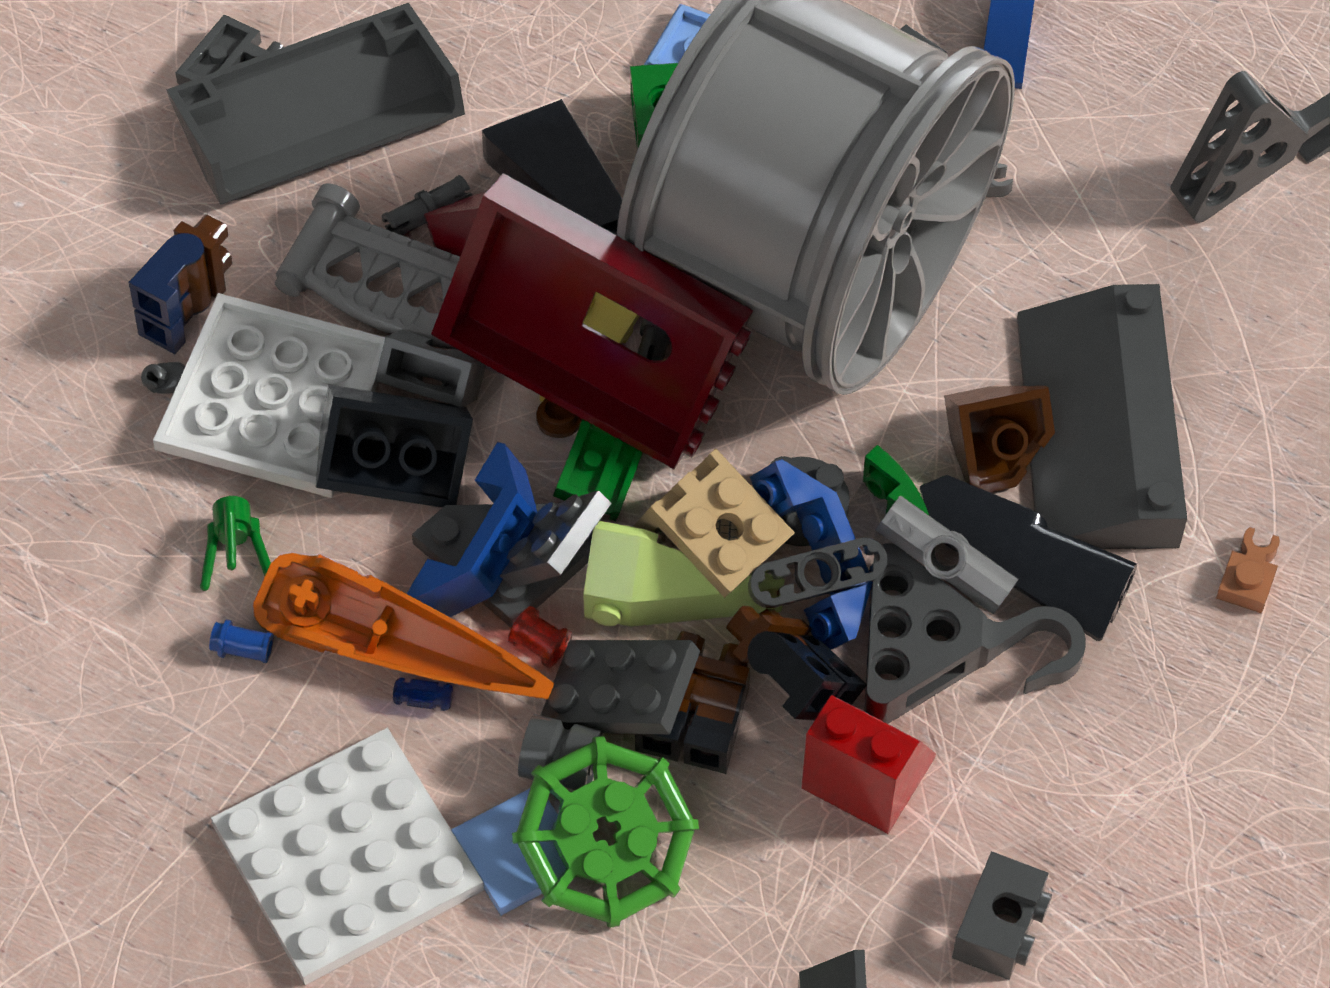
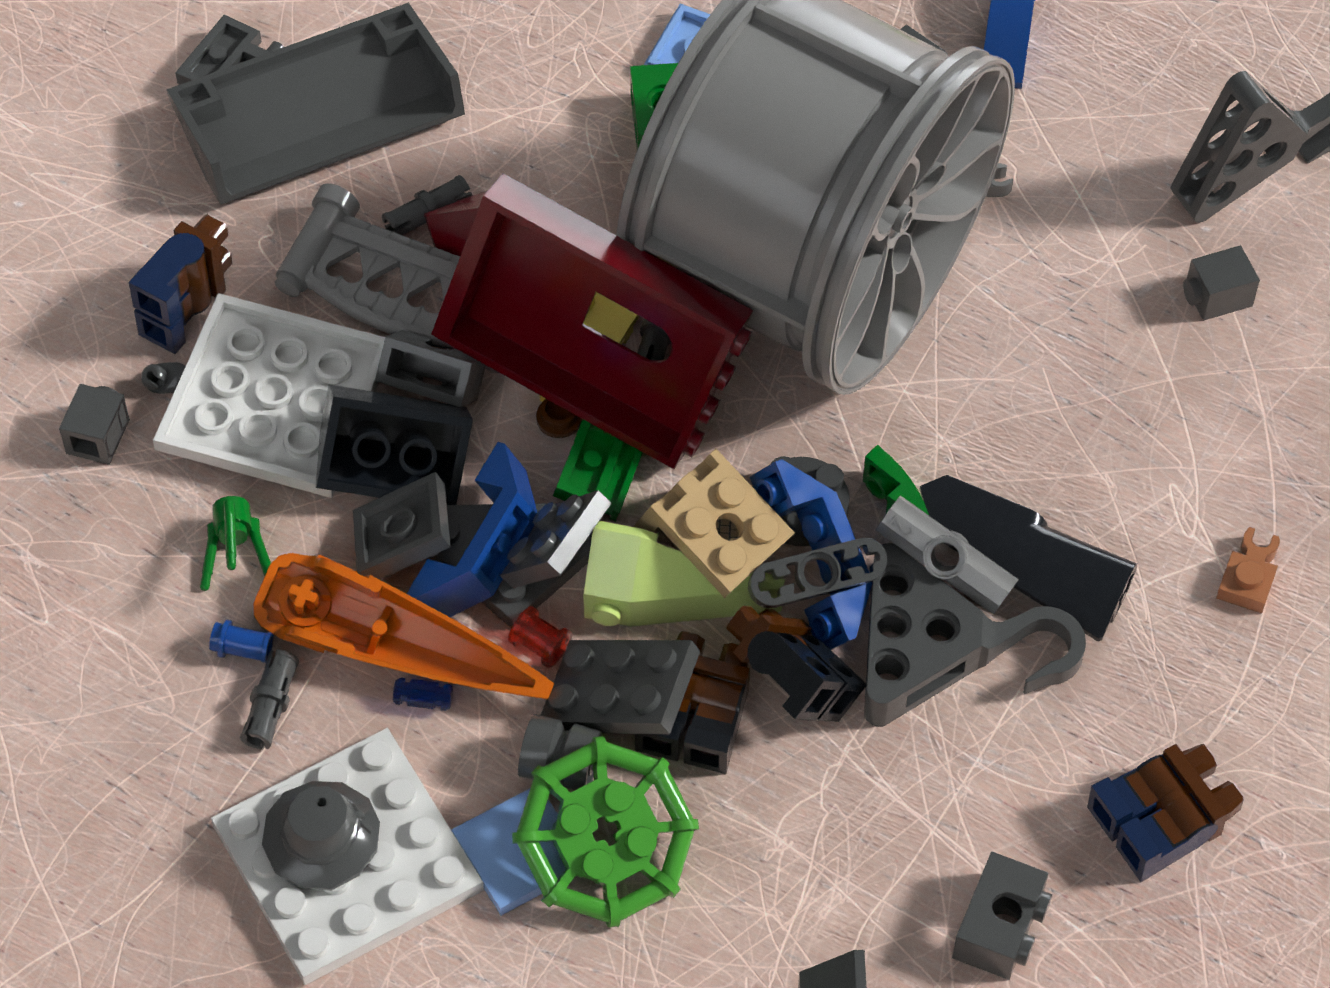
(94, 423): none -> dark grey brick
(269, 699): none -> dark grey pin
(321, 835): none -> dark grey hat
(401, 528): none -> dark grey plate
(556, 160): black slope -> none
(862, 764): red slope -> none
(998, 432): reddish brown slope -> none
(1115, 447): dark grey slope -> none
(1163, 808): none -> hips
(1221, 283): none -> dark grey brick

